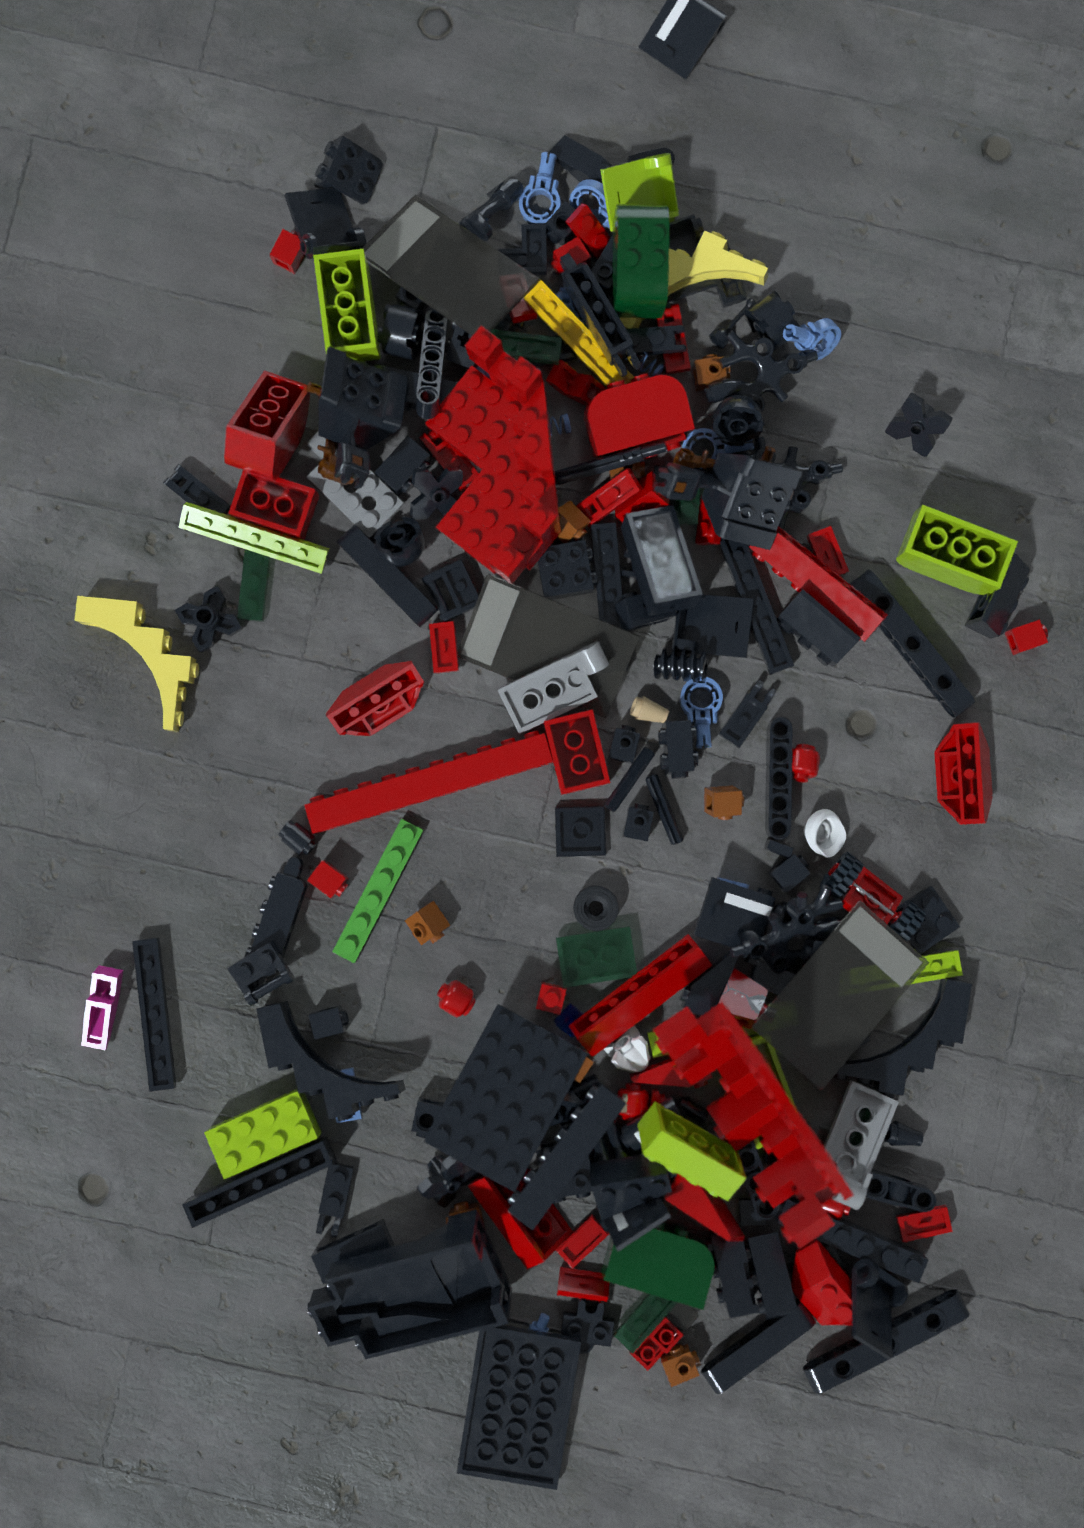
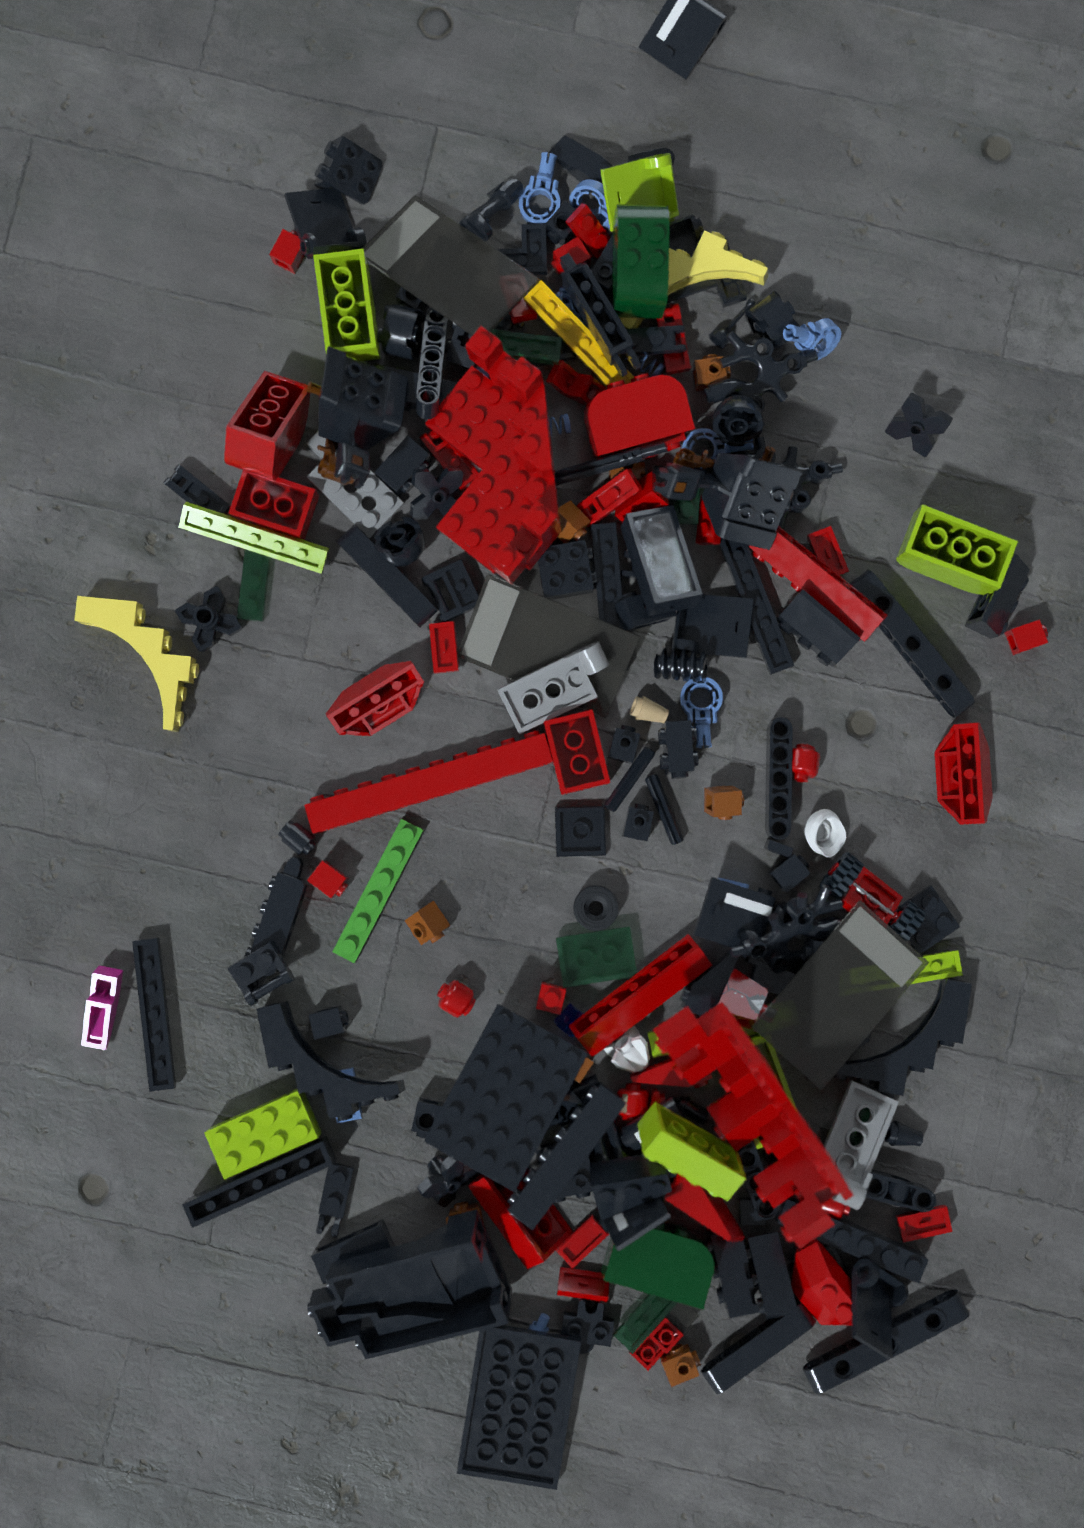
(746, 716): black hinge -> none

